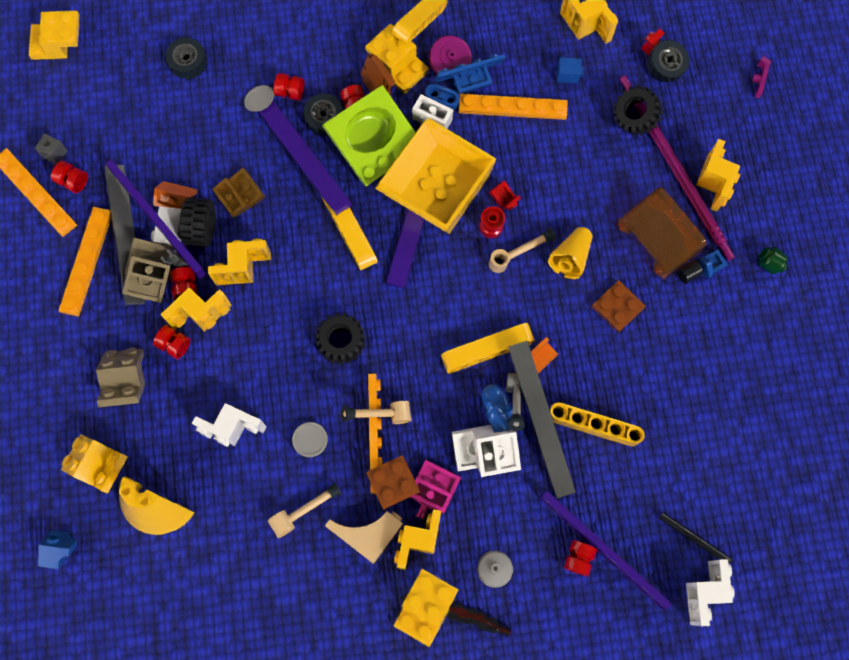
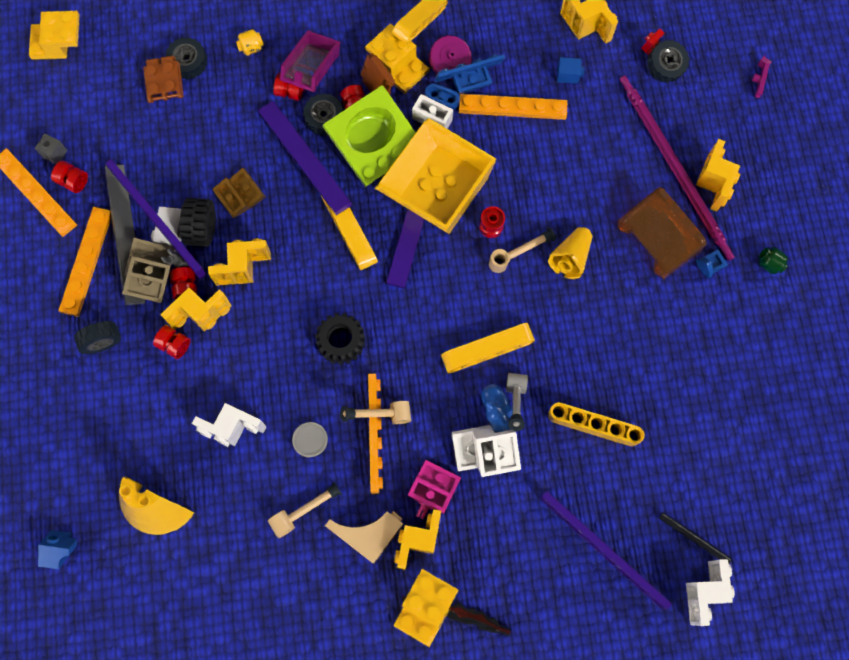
(93, 463): yellow bracket -> none
(97, 337): none -> black wheel
(120, 377): dark tan bracket -> none
(162, 78): none -> dark orange plate
(172, 195): orange panel -> none
(249, 42): none -> yellow head
(259, 98): light grey piece -> none
(309, 61): none -> magenta door
(393, 482): dark orange plate -> none
(494, 569): light grey piece -> none
(504, 196): red bracket -> none
(541, 419): dark grey tile -> none
(543, 355): orange panel -> none
(580, 558): red wheel -> none
(618, 306): dark orange plate -> none
(629, 99): black tyre -> none
(690, 272): black beam -> none

